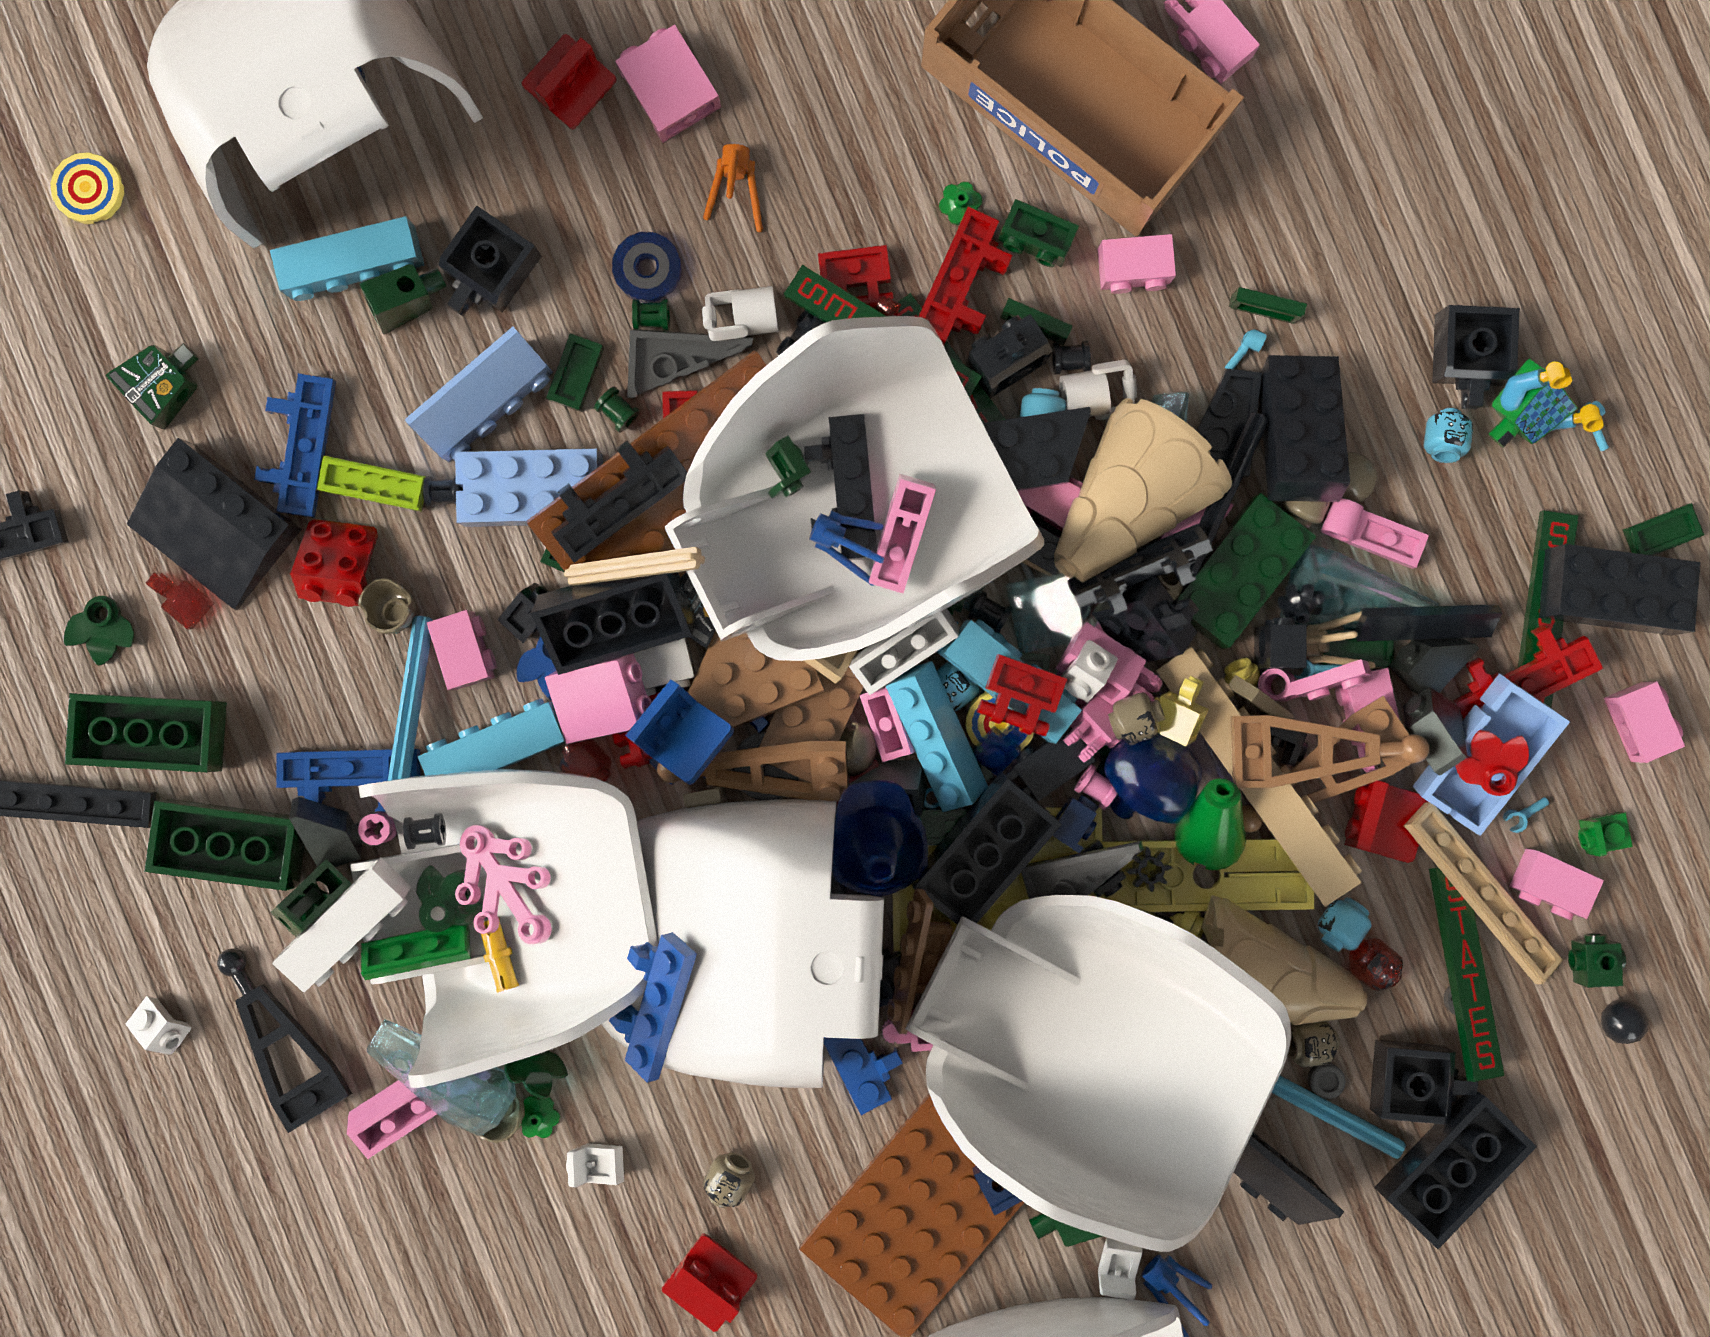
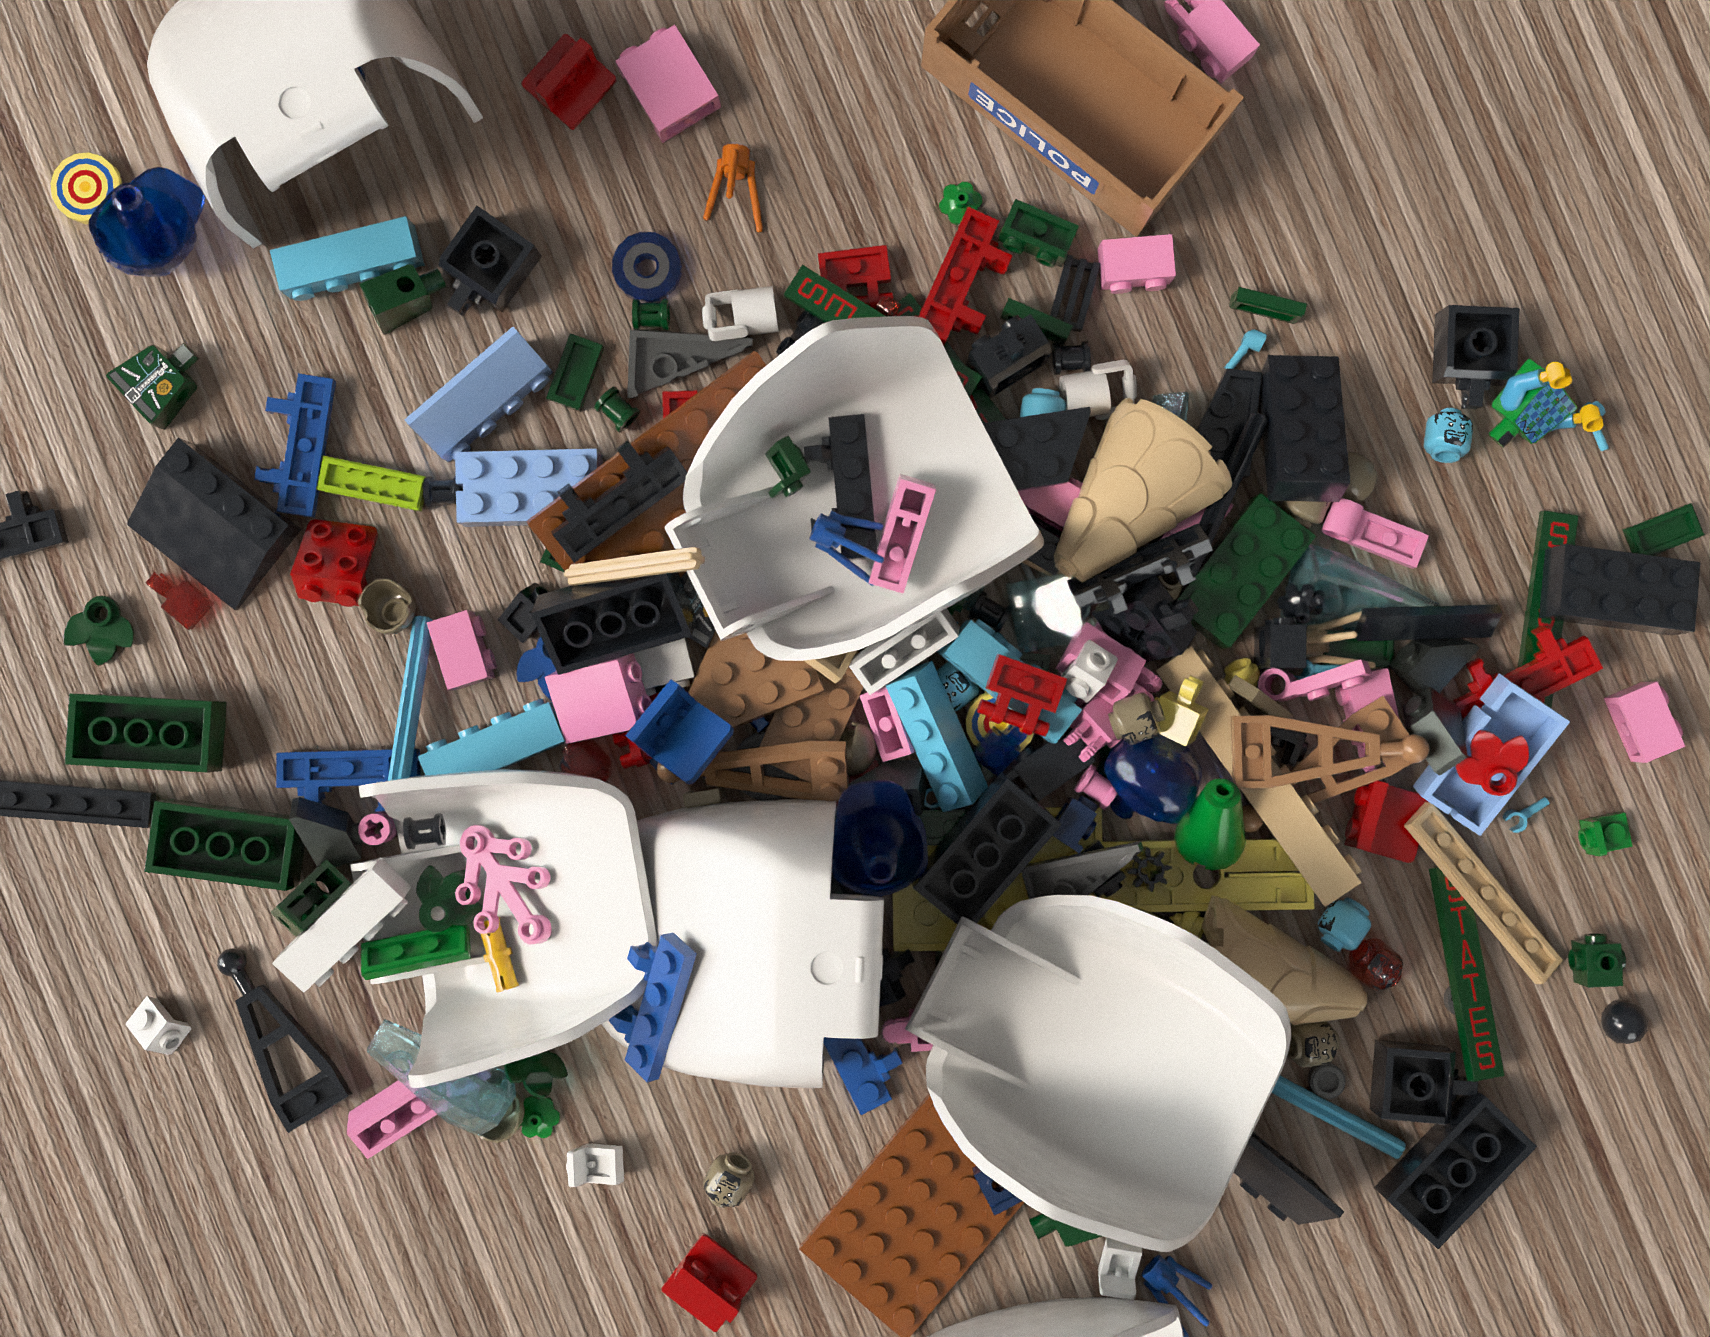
(148, 223): none -> clear blue piece
(920, 952): medium nougat bracket -> none
(1081, 265): none -> black tile
(1555, 883): bright pink brick -> none

